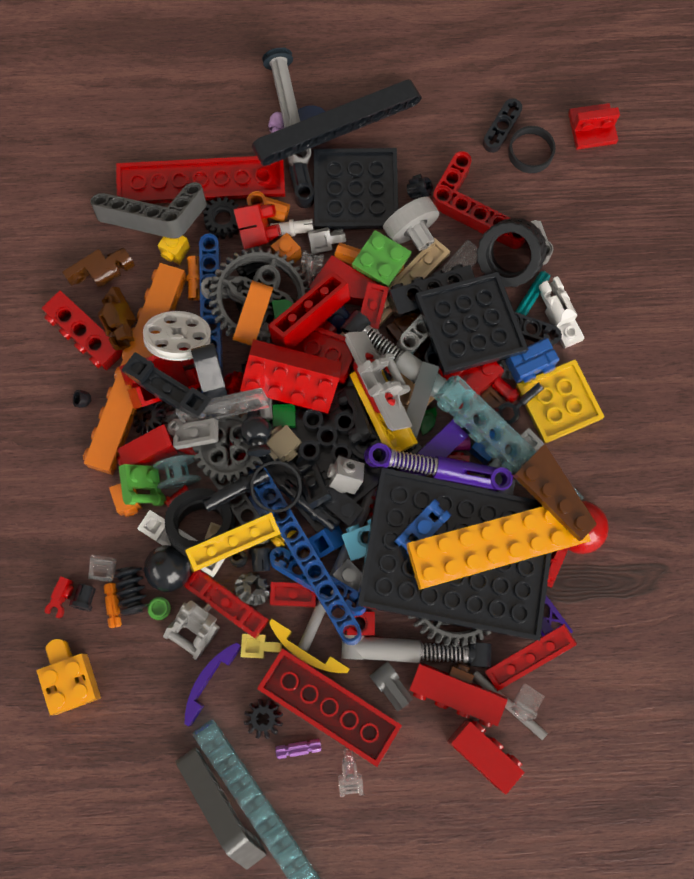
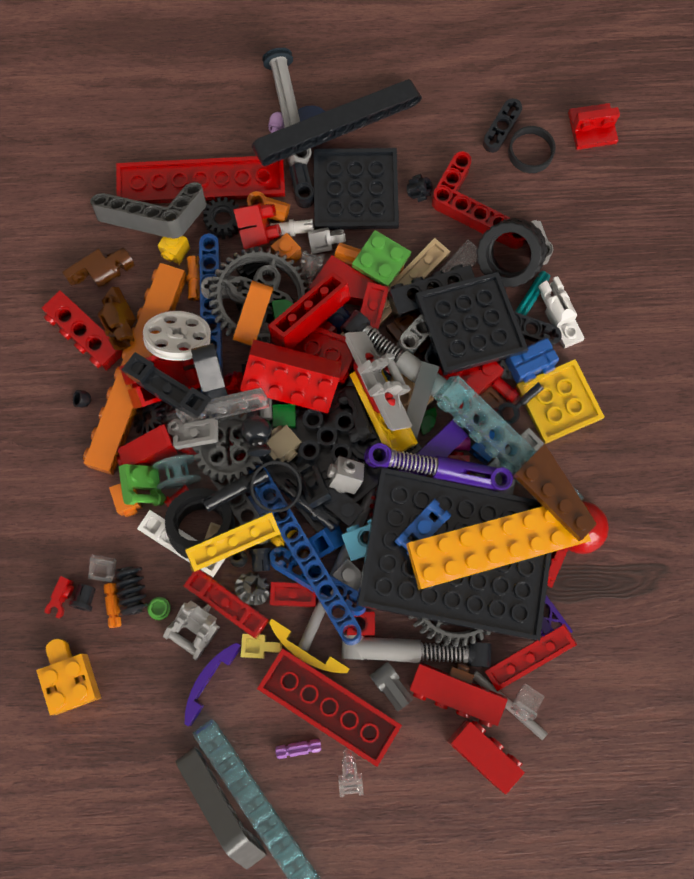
(166, 569): black piece -> none
(263, 710): black gear -> none
(412, 223): light grey piece -> none

